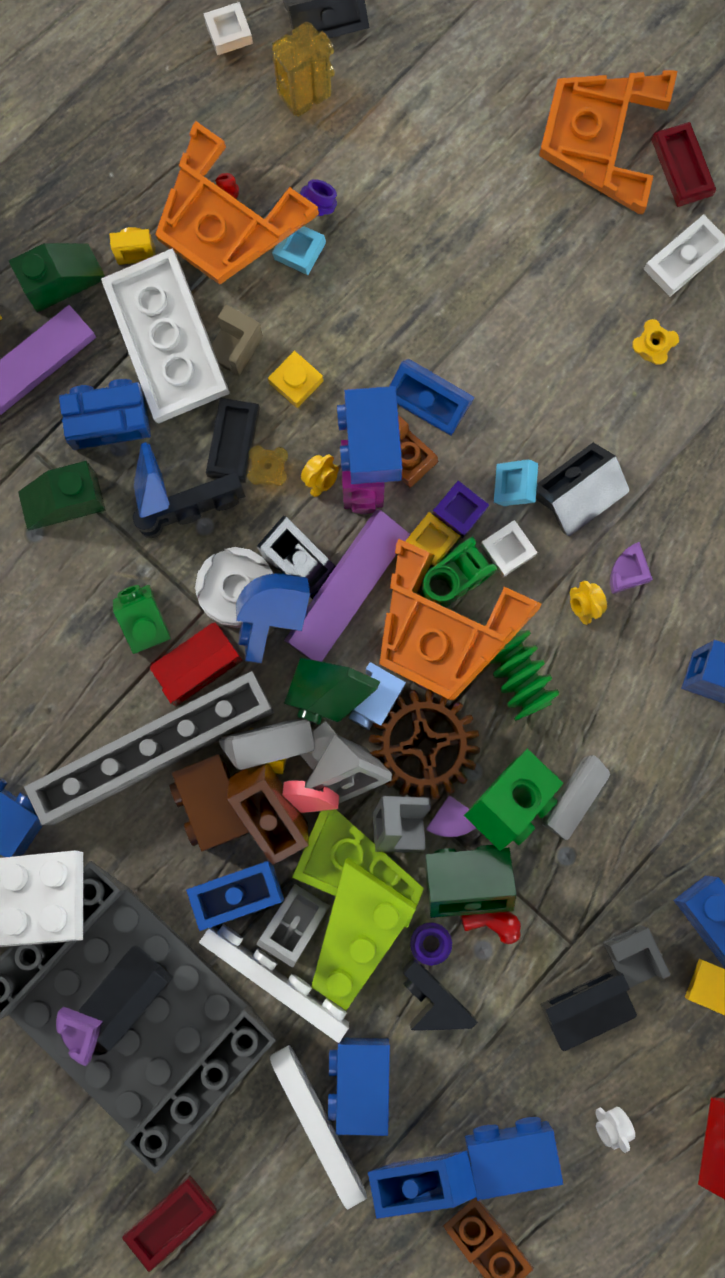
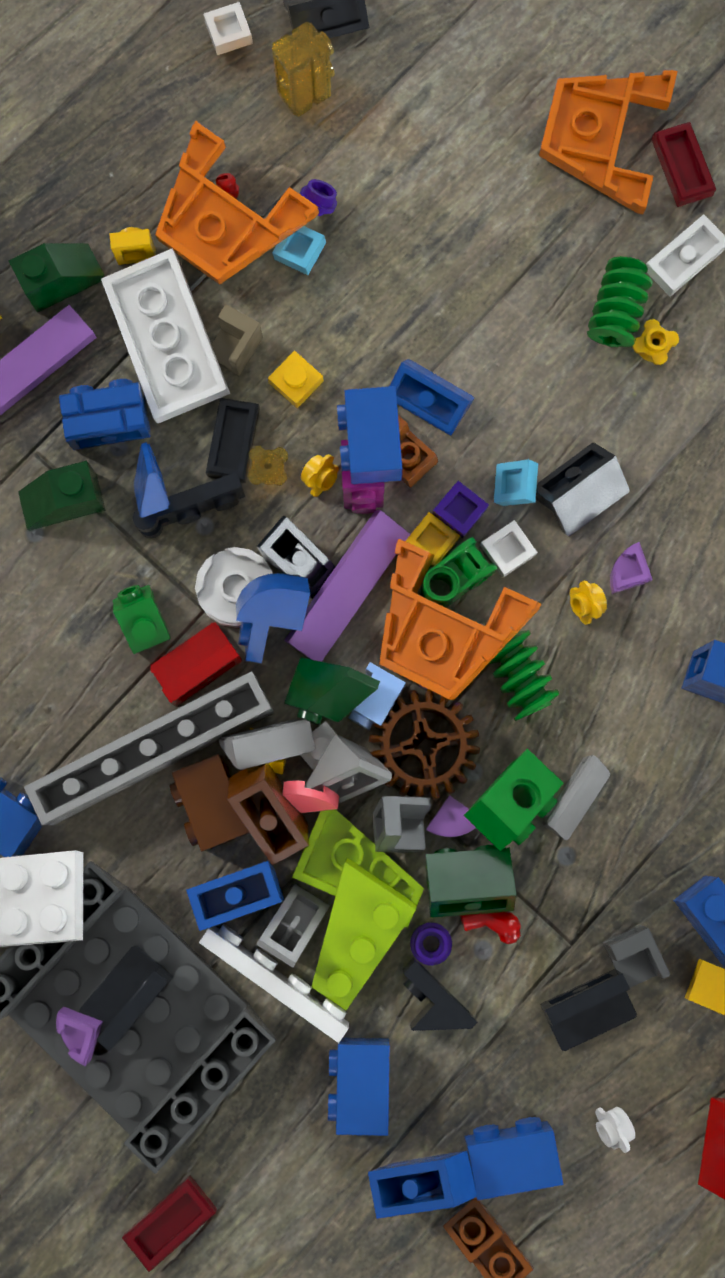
(317, 1127): white beam -> none
(619, 302): none -> green piece

